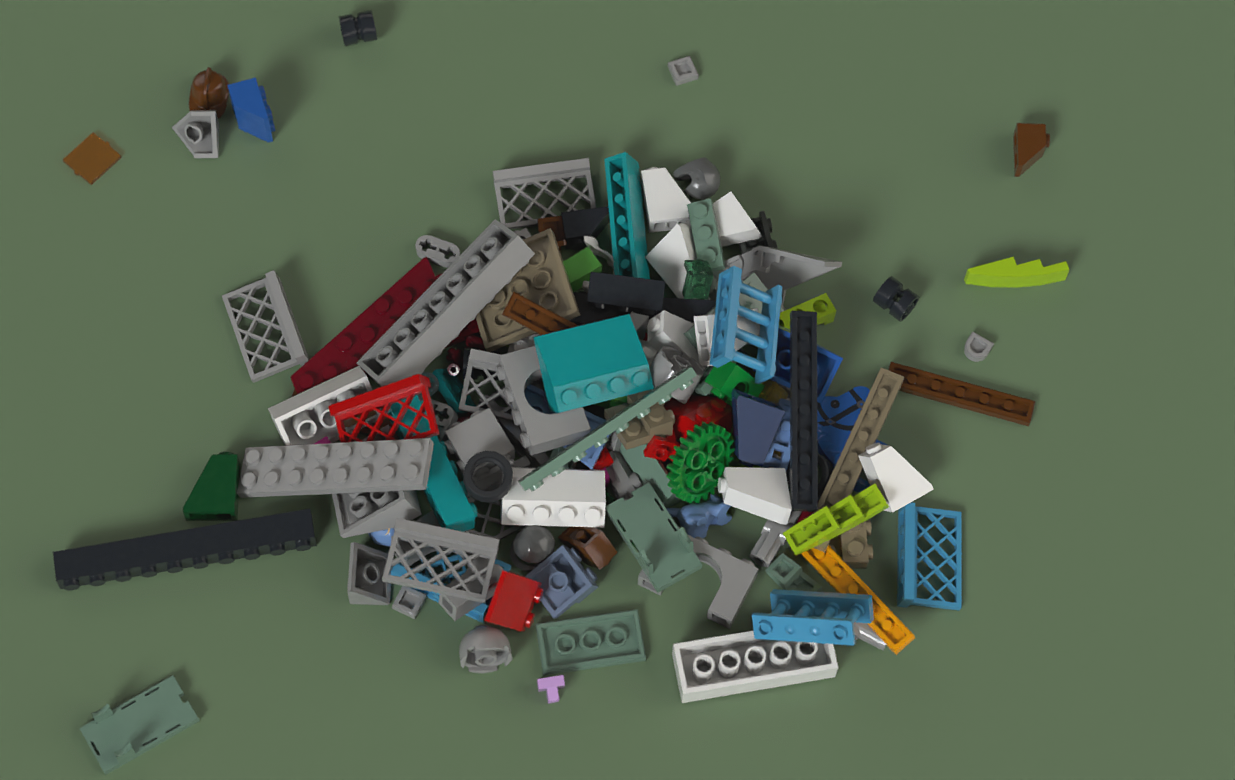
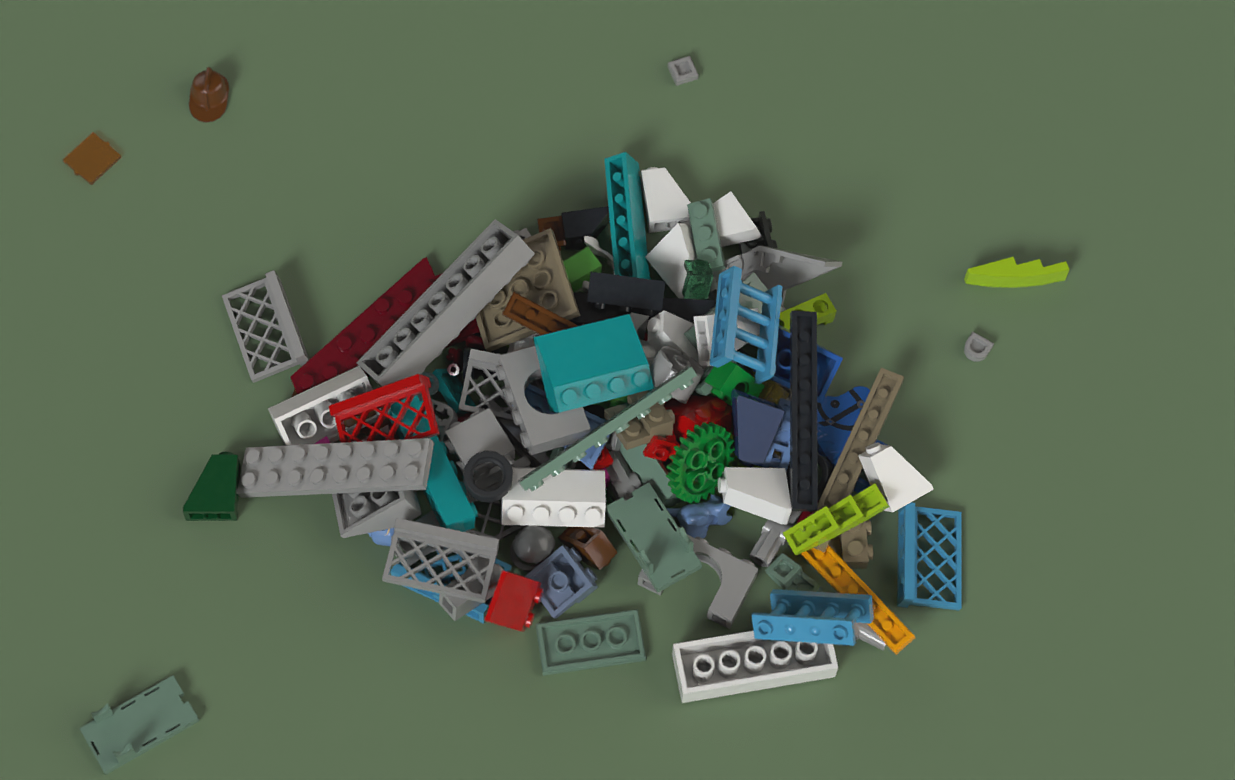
(184, 549): black brick -> none
(200, 133): light grey slope -> none
(251, 109): blue slope -> none
(358, 28): black wheel -> none
(366, 575): light grey slope -> none
(409, 601): light grey tile -> none
(438, 250): light grey beam -> none
(484, 649): light grey cylinder -> none
(539, 174): light grey fence -> none
(551, 686): lavender tile -> none
(704, 178): dark grey helmet -> none
(889, 293): black wheel -> none
(964, 394): reddish brown tile -> none
(1028, 145): reddish brown slope -> none

